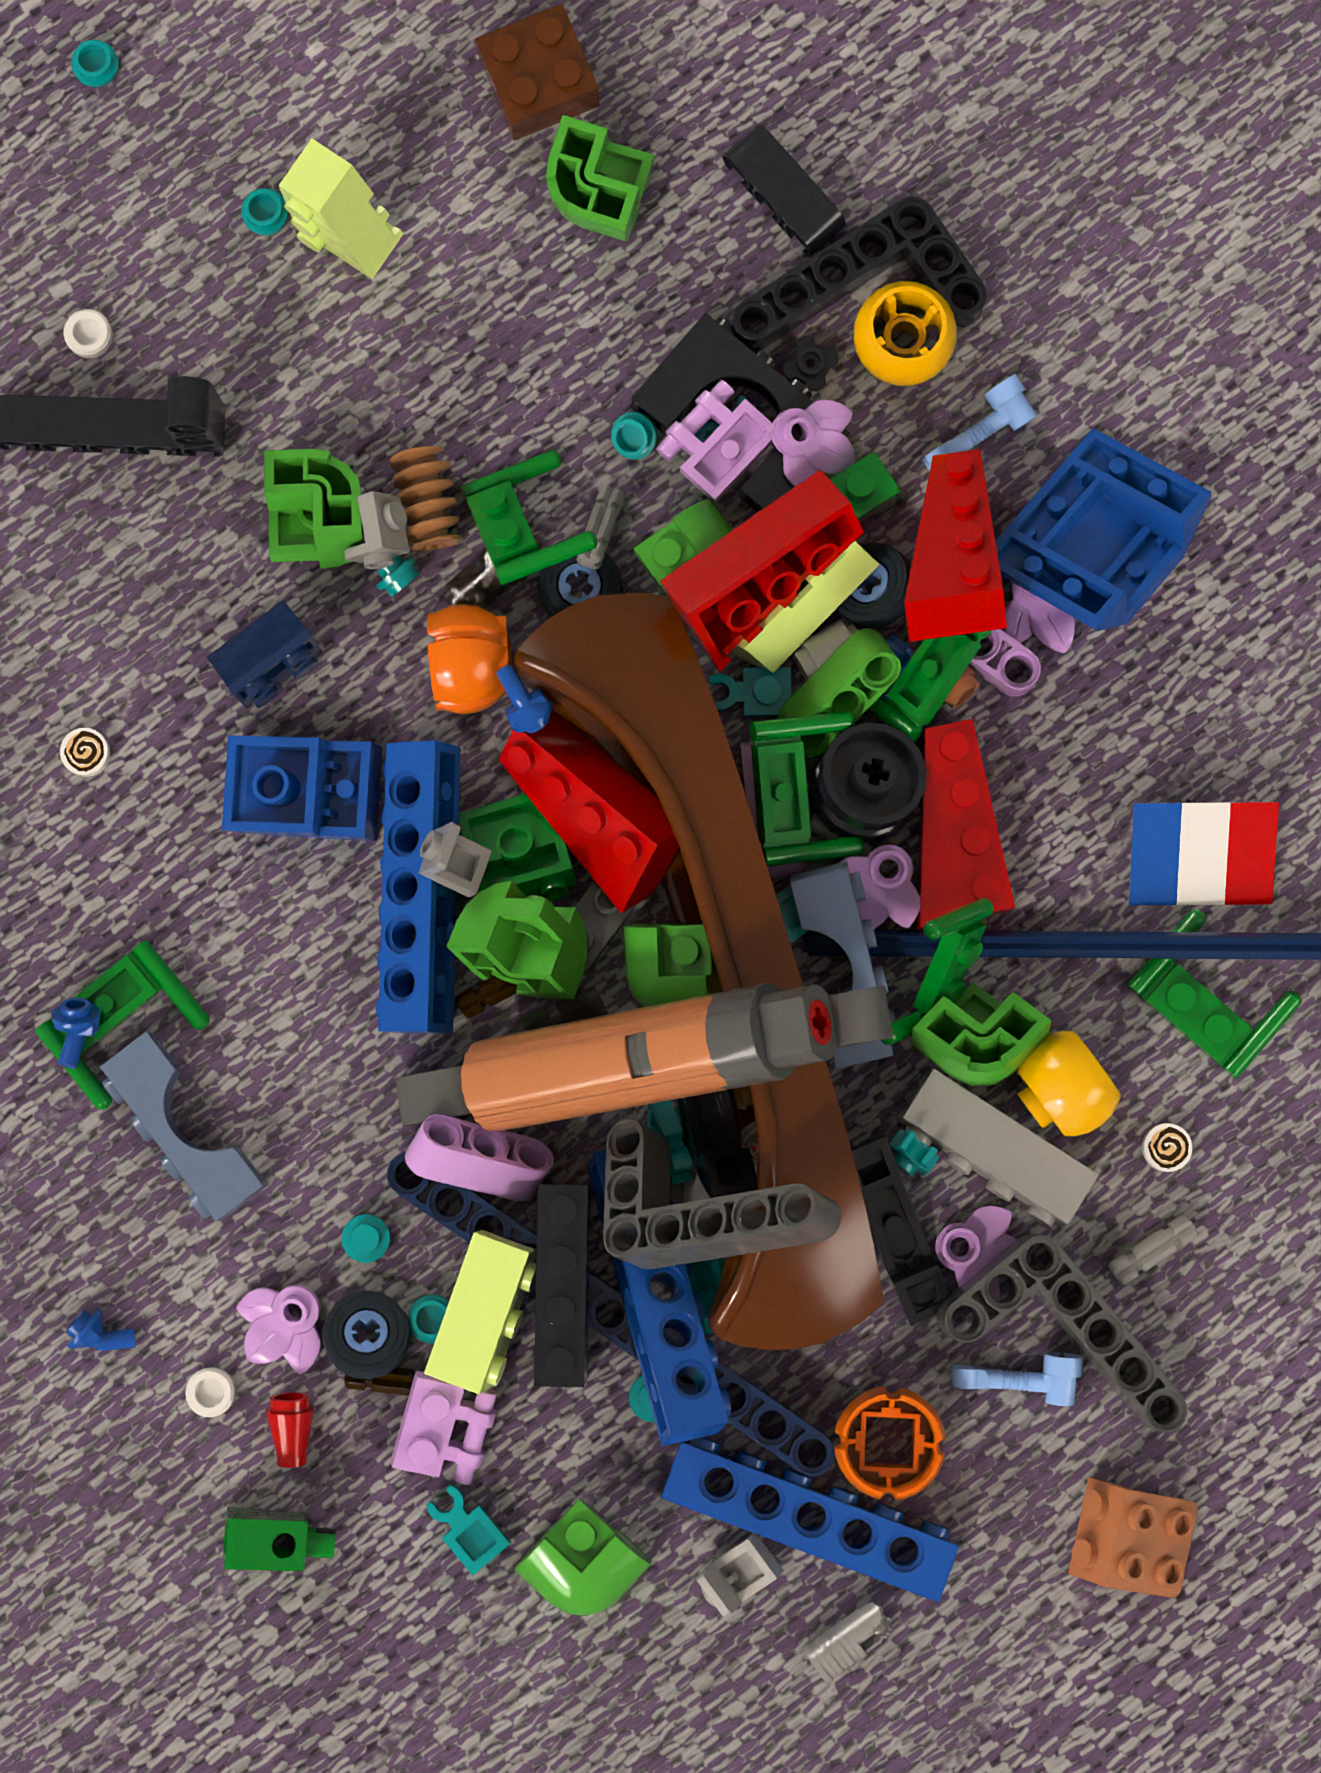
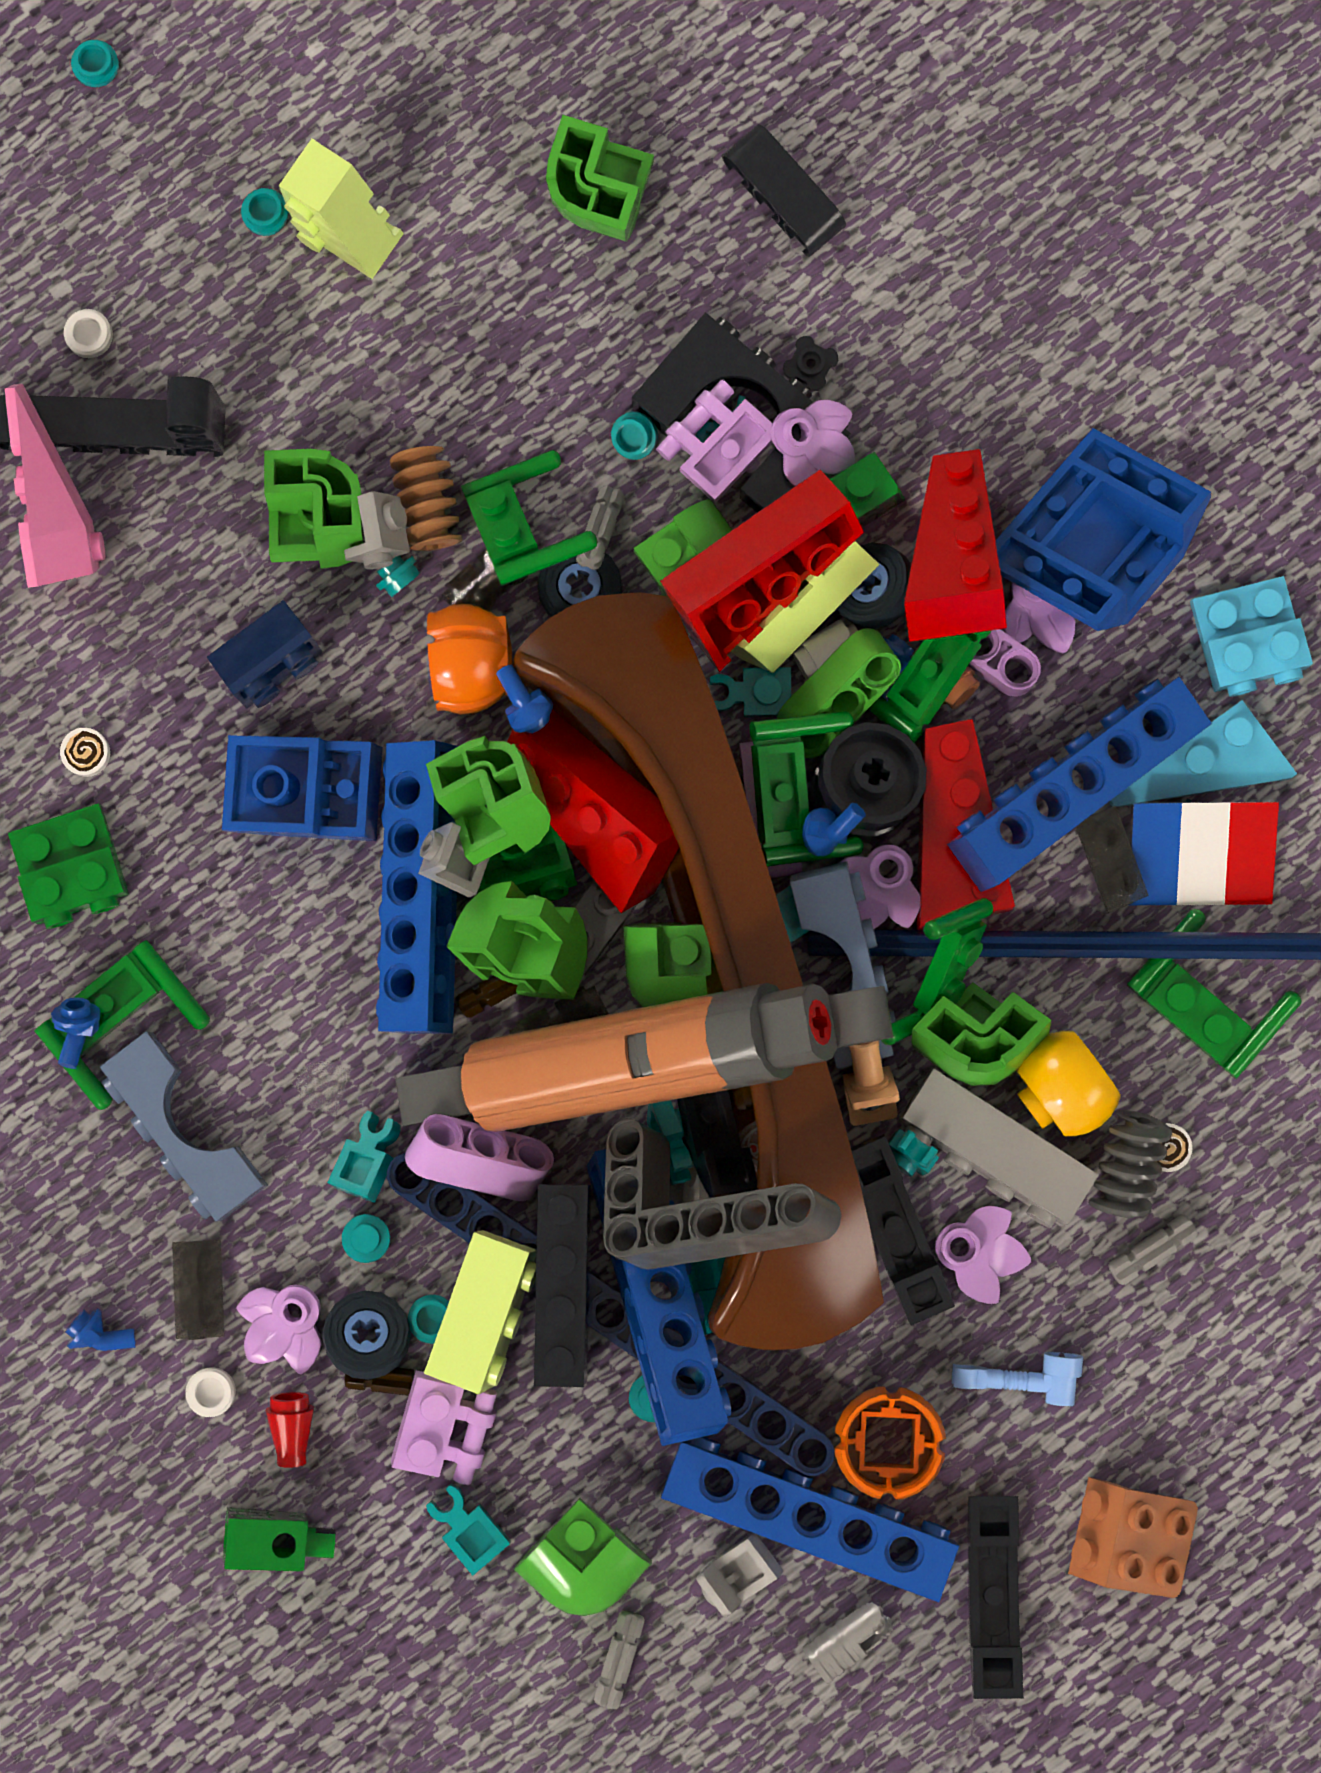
(57, 529): none -> bright pink wedge
(68, 866): none -> green plate
(198, 1289): none -> clear smoke hinge
(364, 1164): none -> teal plate
(491, 796): none -> bright green brick
(537, 72): reddish brown brick -> none
(619, 1660): none -> light grey axle
(825, 831): none -> blue plate
(859, 269): black beam -> none
(869, 1086): none -> light nougat bracket
(913, 364): yellow wheel -> none
(994, 1597): none -> black slope
(1009, 408): light blue brick -> none
(1074, 1319): dark grey beam -> none
(1111, 859): none -> clear smoke hinge
(1133, 1165): none -> dark grey piece
(1174, 721): none -> blue brick
(1223, 756): none -> medium azure wing
(1251, 636): none -> medium azure plate

